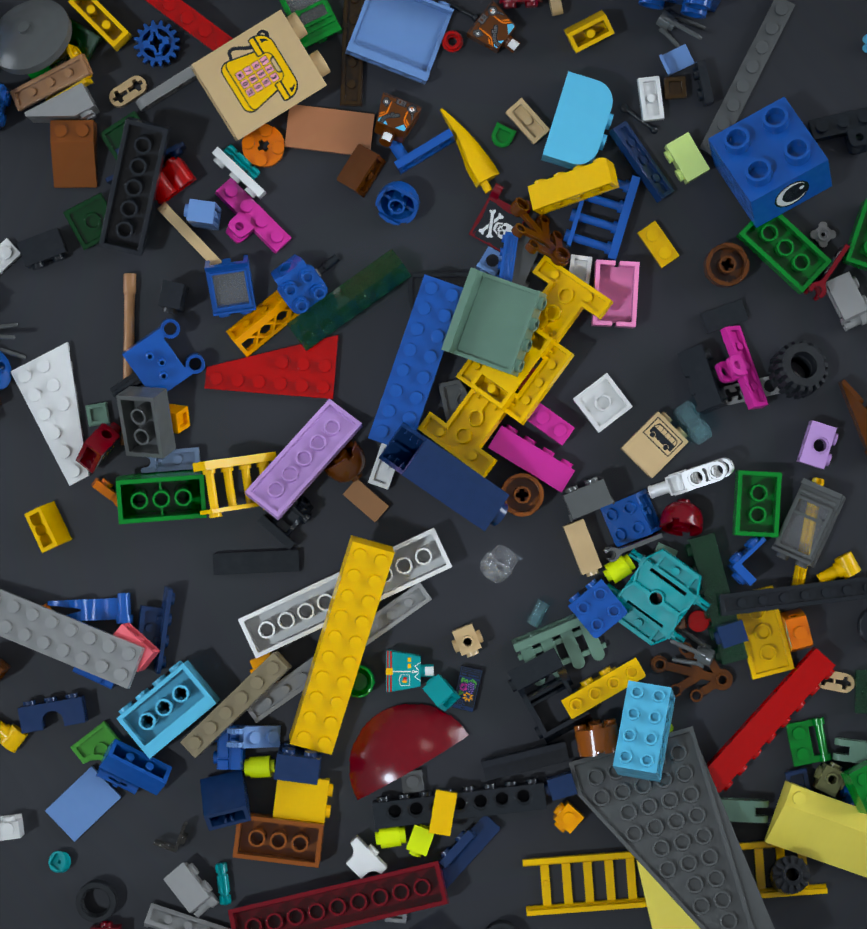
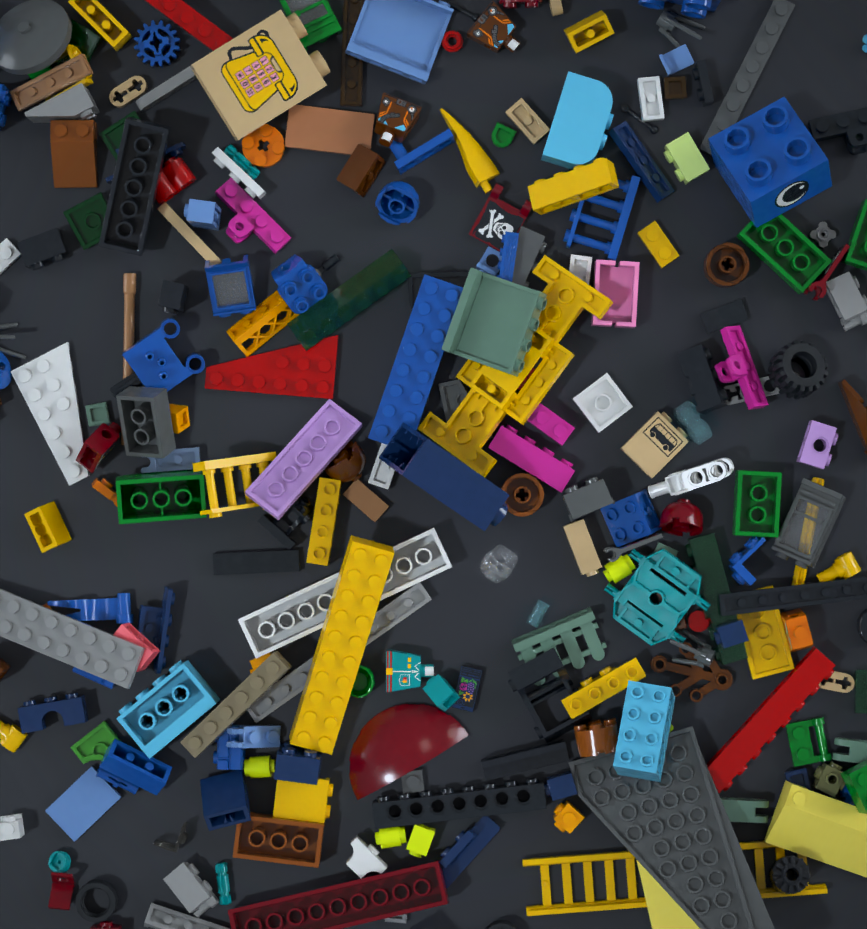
(61, 891): none -> dark red bracket
(324, 521): none -> yellow brick
(443, 812): yellow tile -> none
(463, 632): tan brick -> none
(553, 241): reddish brown plant -> none
(597, 608): blue bracket -> none

